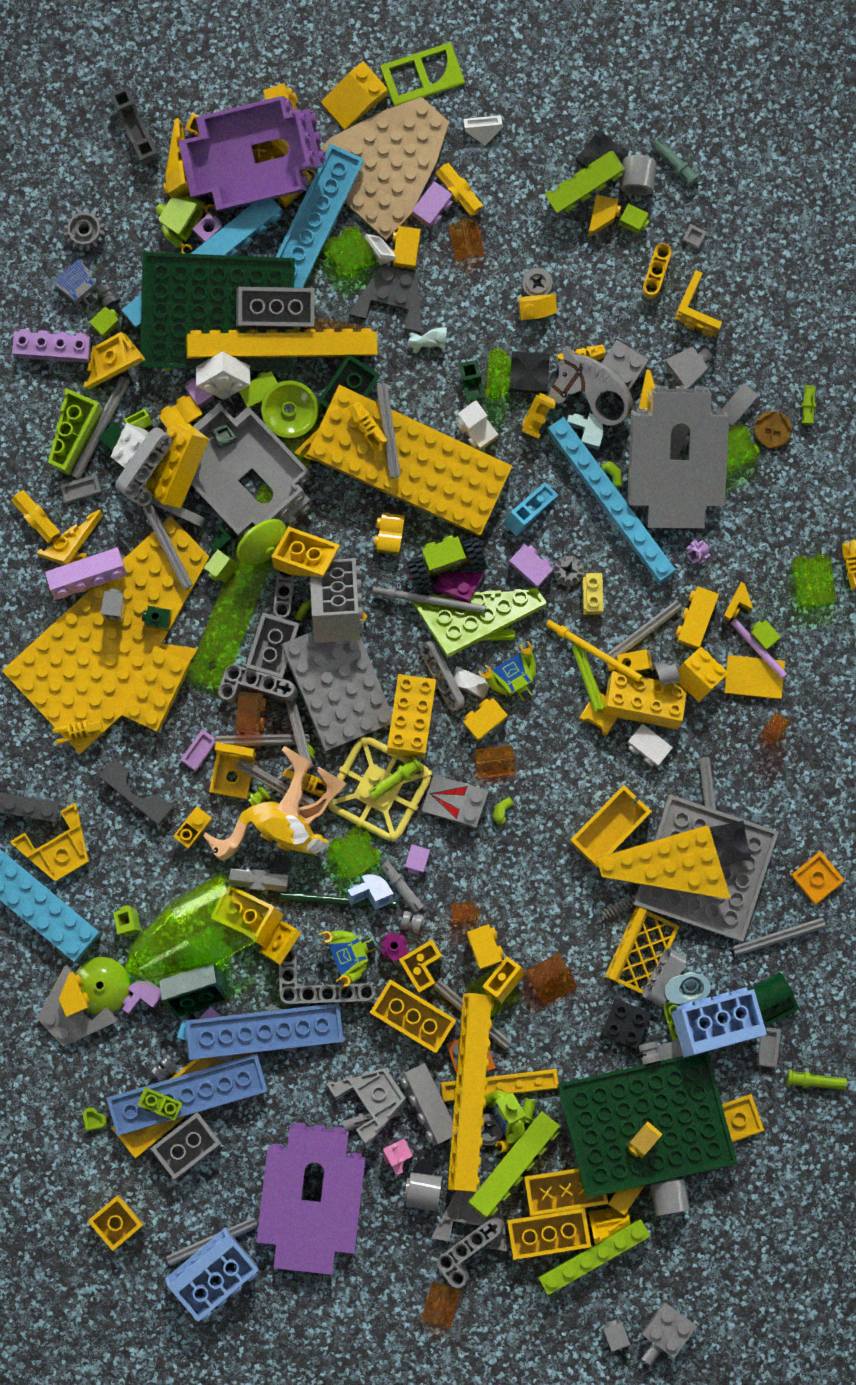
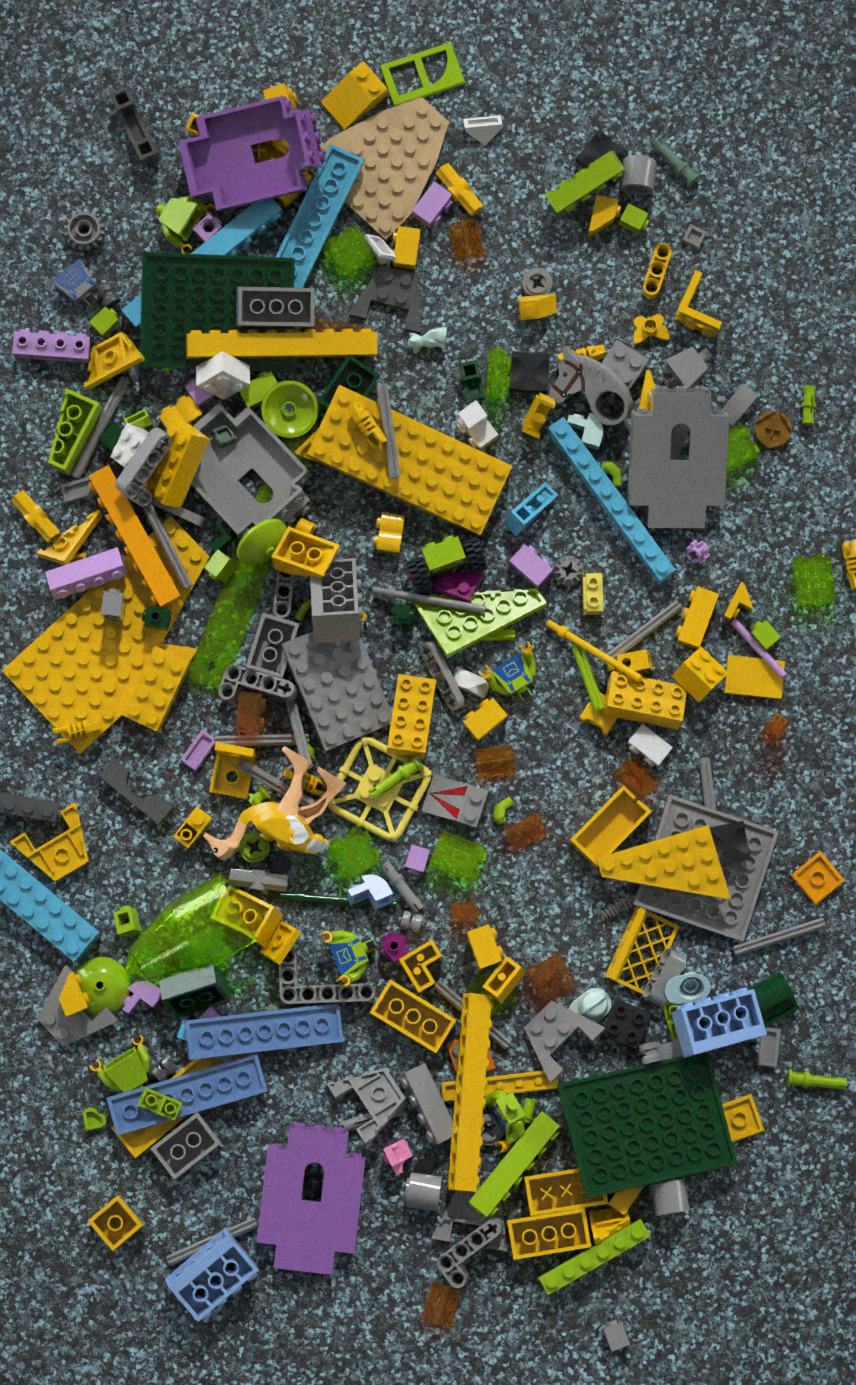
(127, 1070): none -> lime torso
(135, 537): none -> light orange brick
(175, 176): yellow wedge -> none
(256, 856): none -> lime gear
(306, 526): none -> yellow leg
(404, 616): none -> dark green brick
(457, 857): none -> clear neon green brick
(526, 832): none -> clear orange panel
(551, 1029): none -> light grey wing
(592, 1004): none -> light aqua piece
(636, 777): none -> clear orange slope
(644, 1140): yellow slope -> none
(649, 327): none -> yellow animal
(667, 673): light grey piece -> none
(667, 1332): light grey brick -> none

